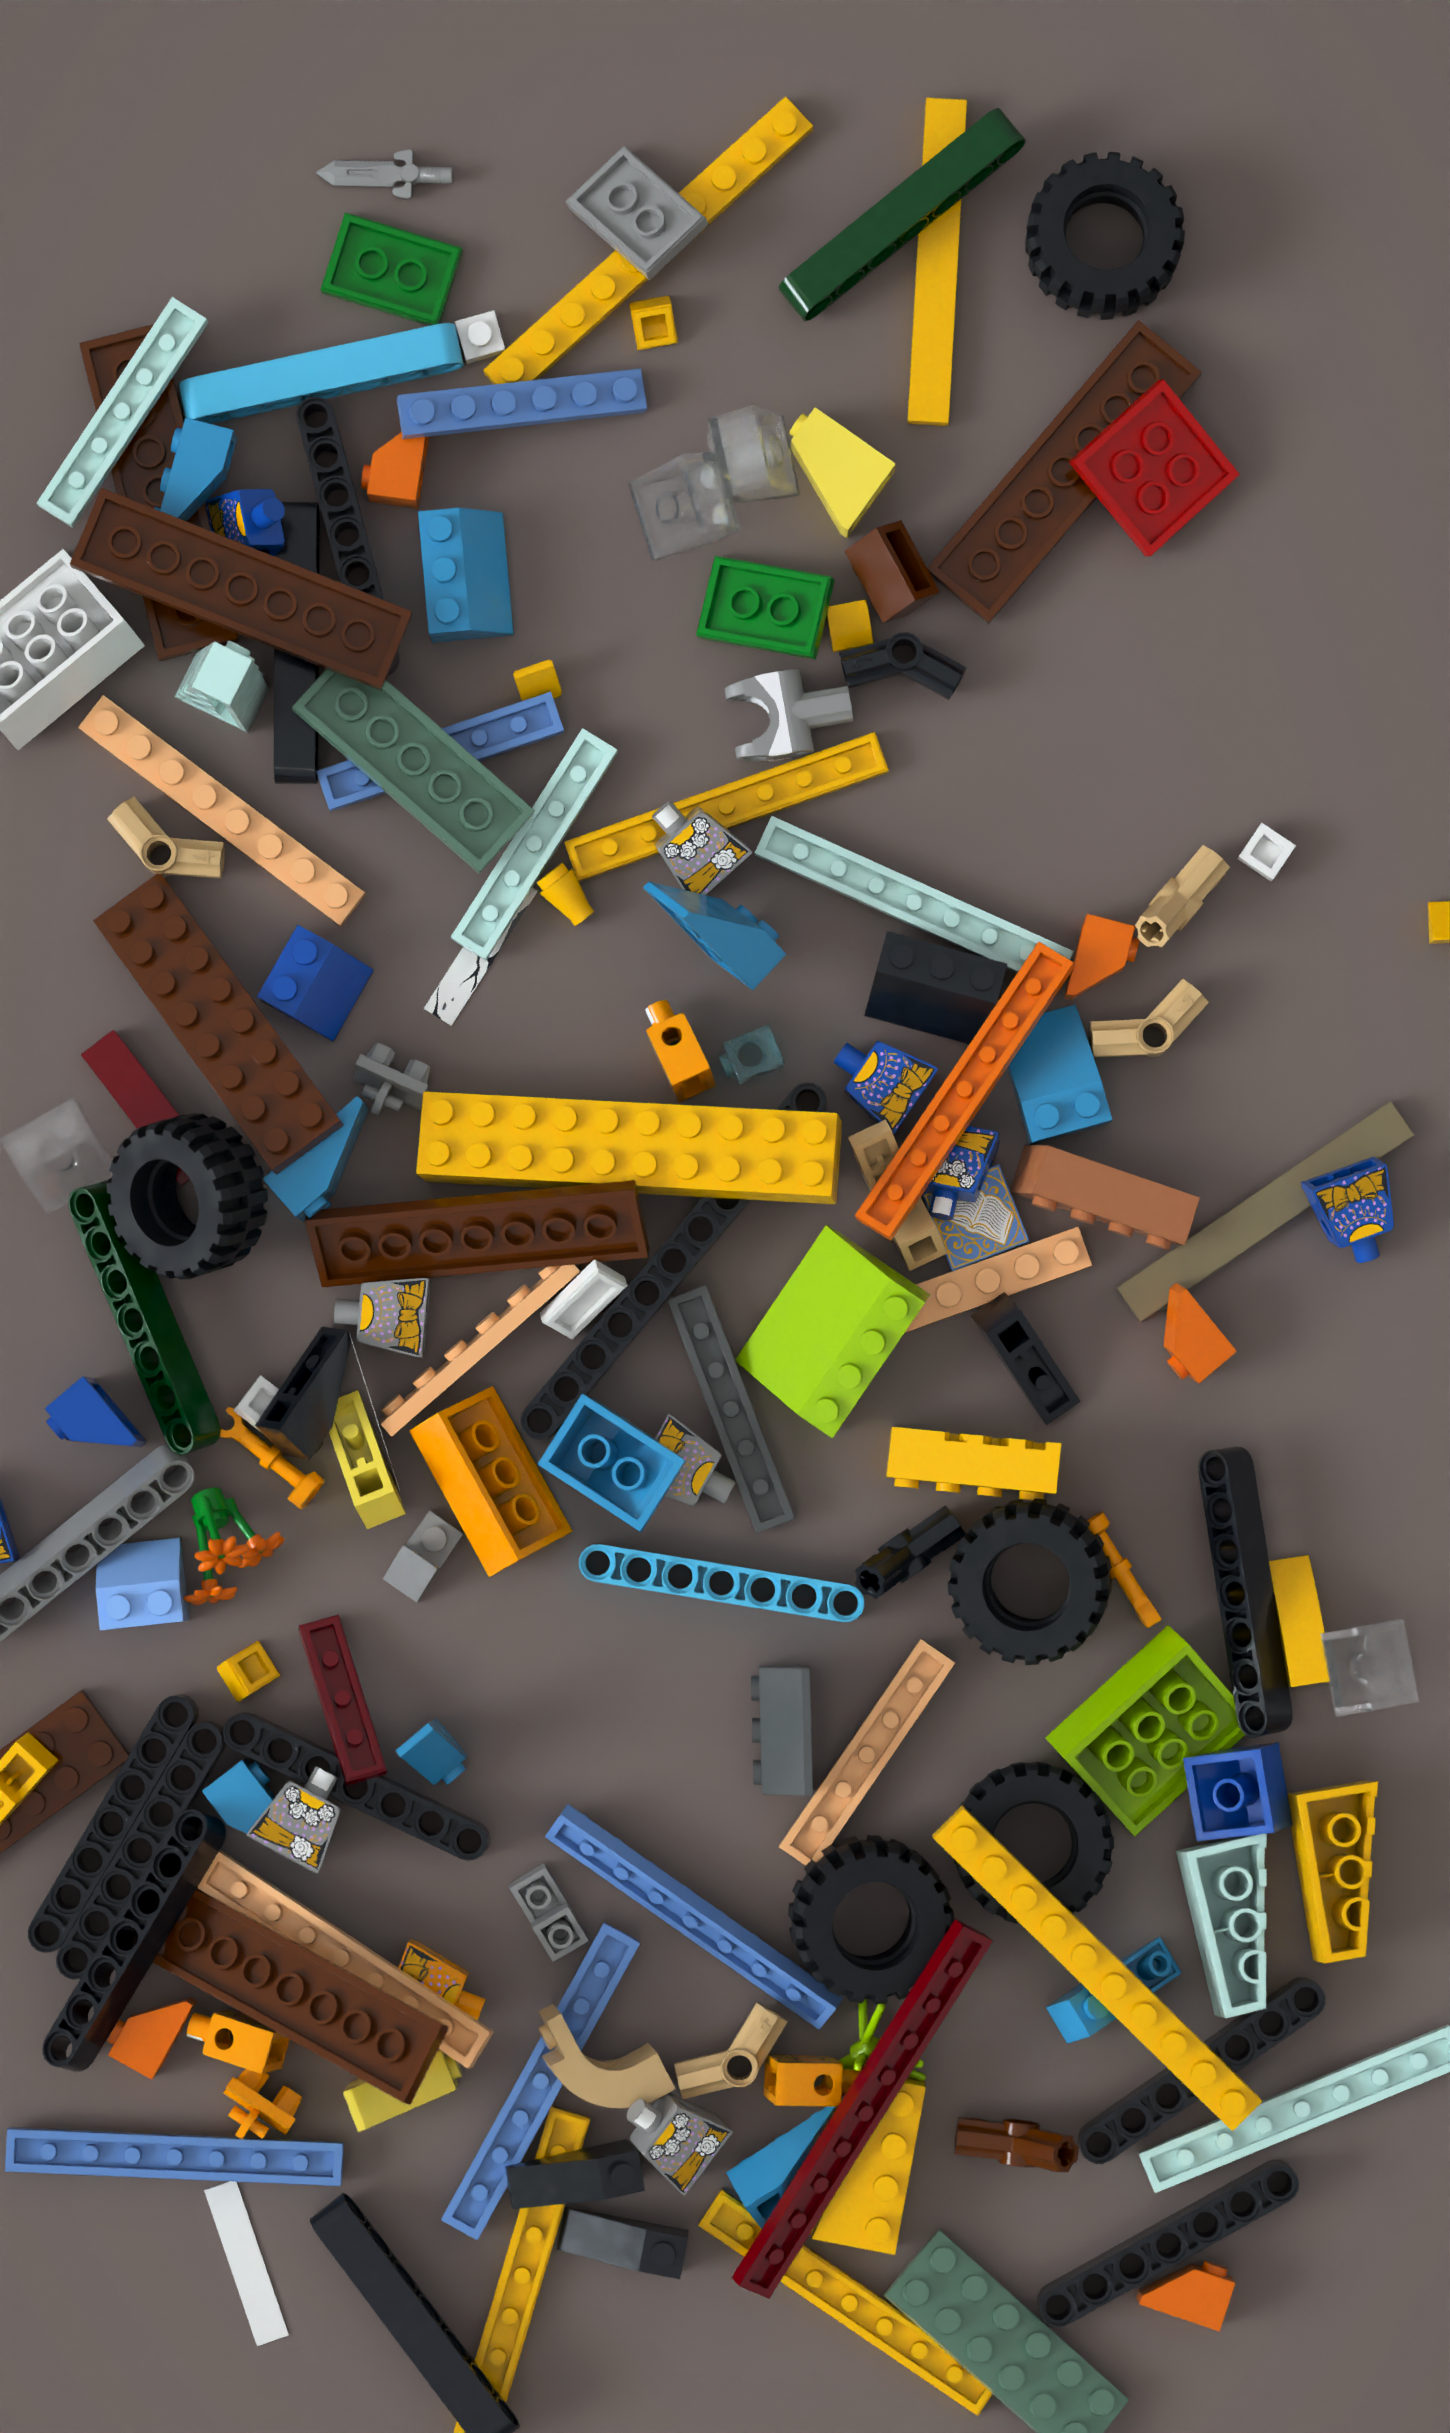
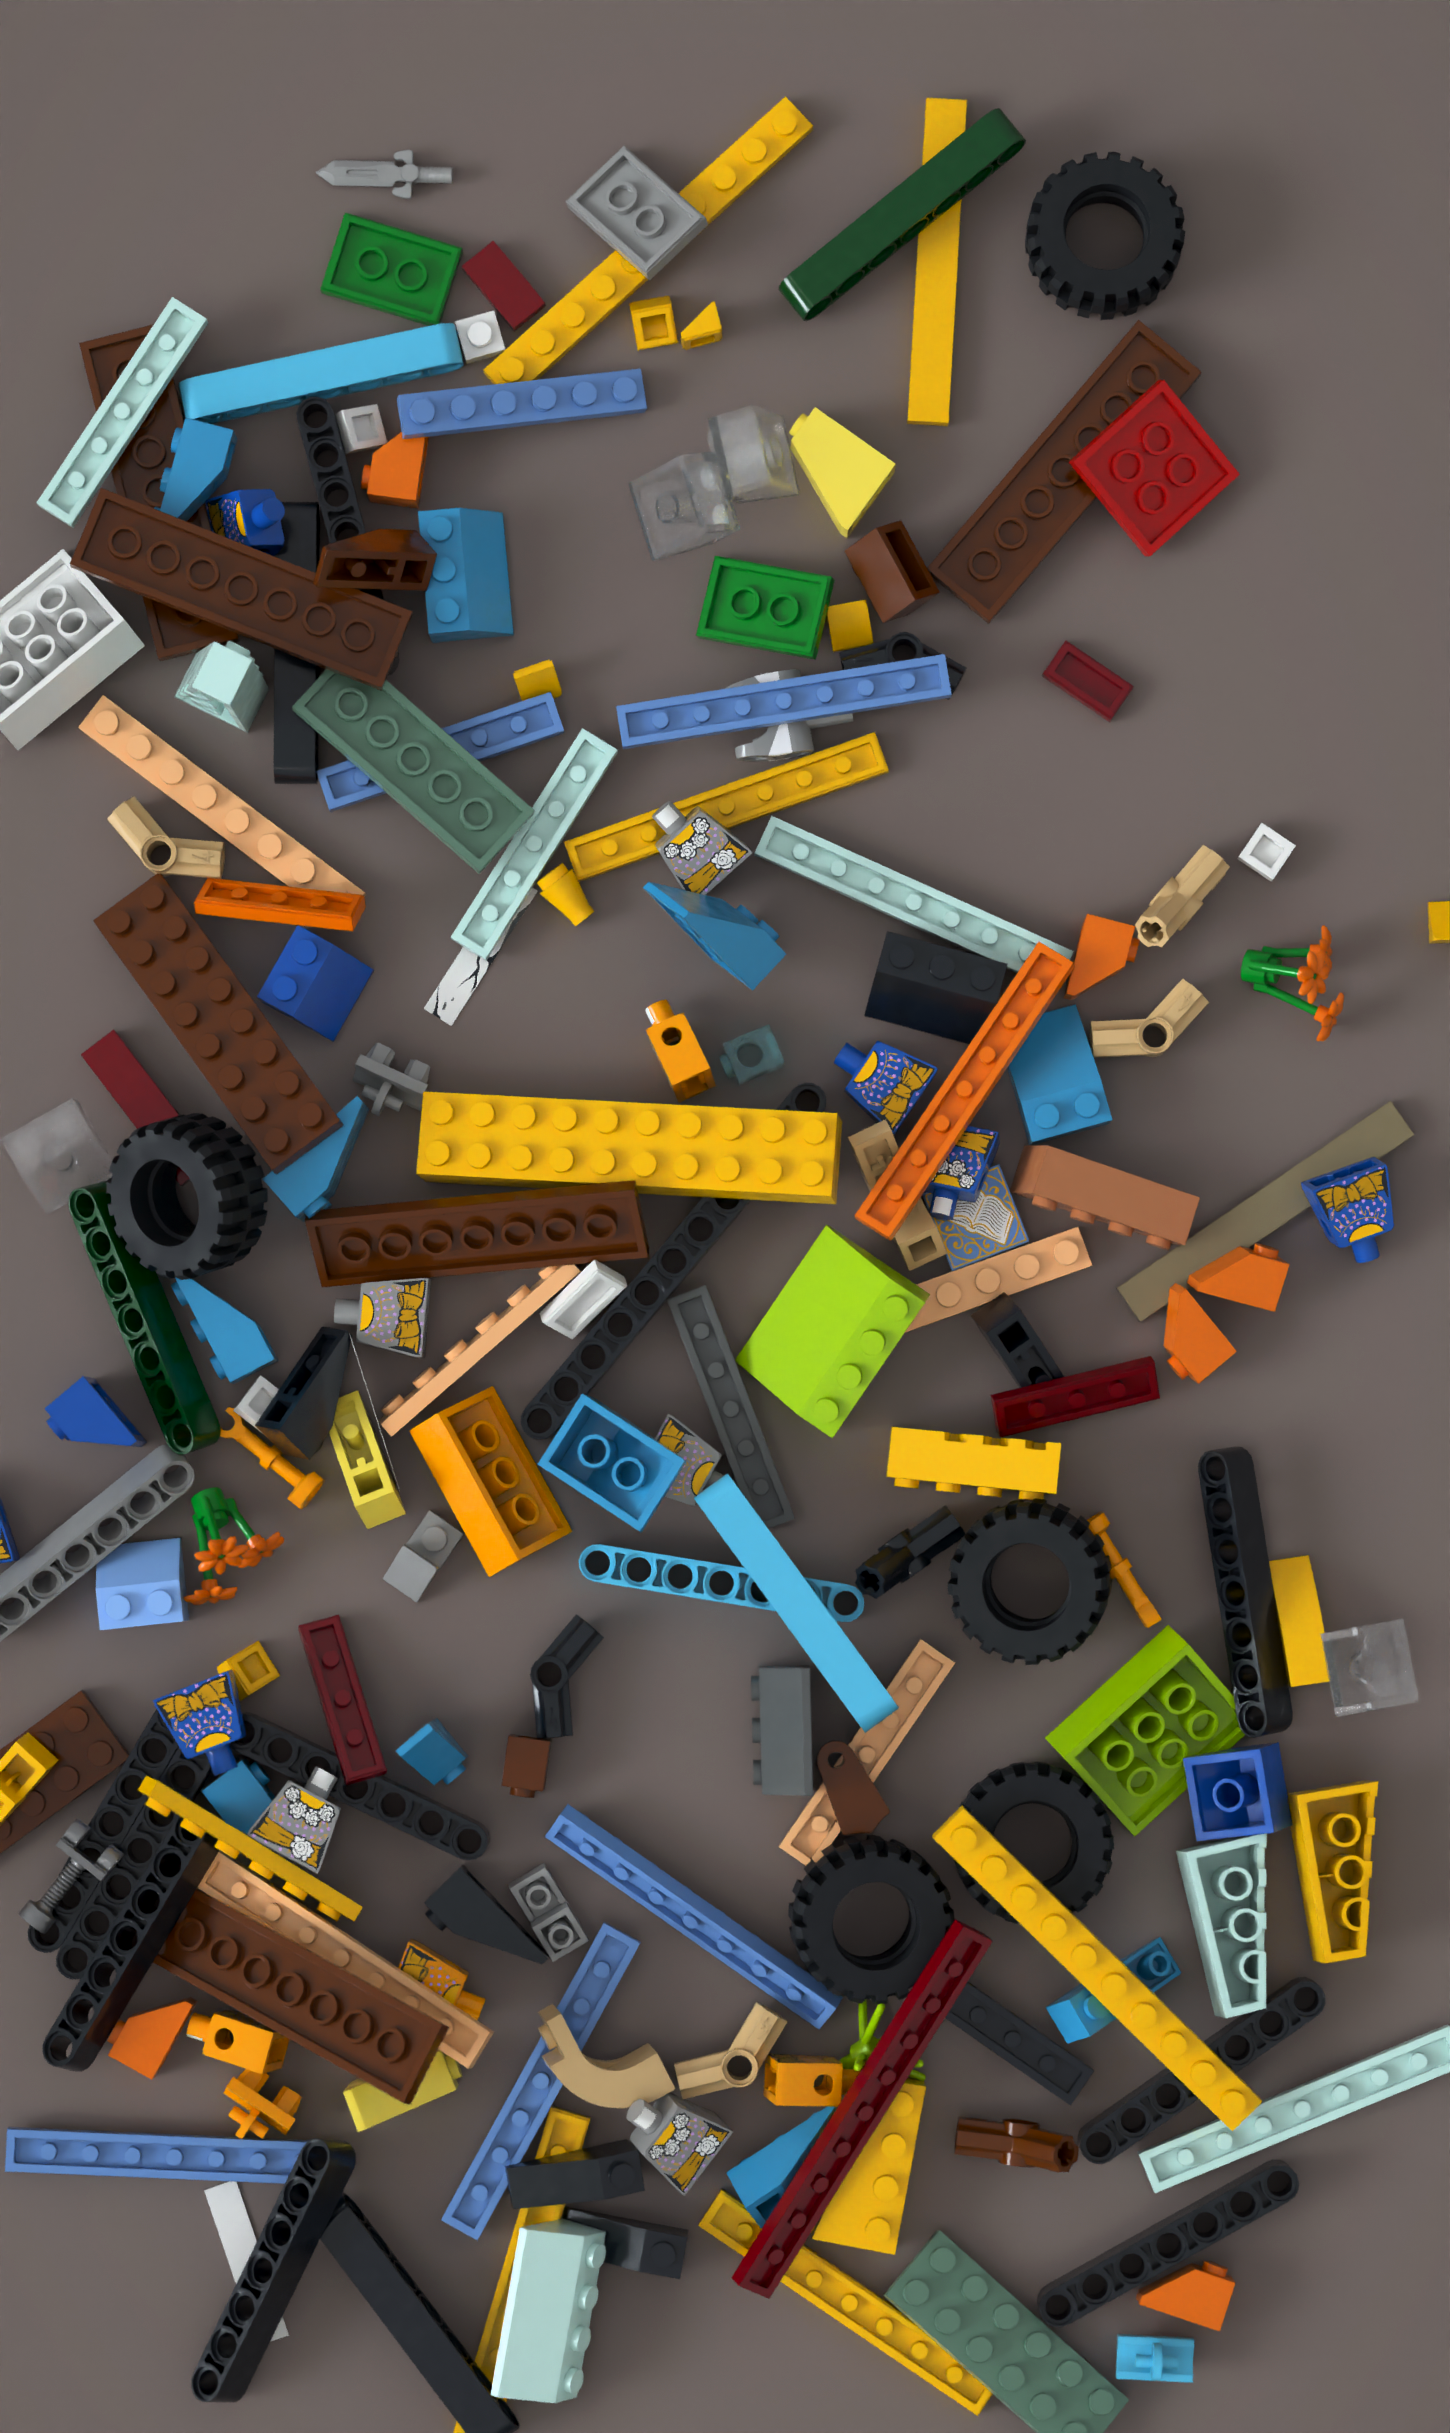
(39, 1913): none -> flat silver bar
(205, 1719): none -> torso
(233, 1842): none -> yellow plate
(234, 1337): none -> dark azure slope
(273, 2270): none -> black beam
(280, 904): none -> orange tile
(361, 428): none -> white plate
(377, 561): none -> reddish brown slope
(477, 1915): none -> black slope
(503, 286): none -> dark red tile
(526, 1765): none -> reddish brown brick
(549, 2312): none -> light aqua slope
(553, 1702): none -> black piece
(703, 329): none -> yellow slope
(783, 701): none -> medium blue plate
(796, 1603): none -> medium azure beam
(850, 1790): none -> reddish brown piece
(1019, 2043): none -> black plate
(1075, 1396): none -> dark red tile
(1087, 681): none -> dark red tile
(1154, 2358): none -> medium azure hips
(1244, 1276): none -> orange slope
(1264, 968): none -> plant

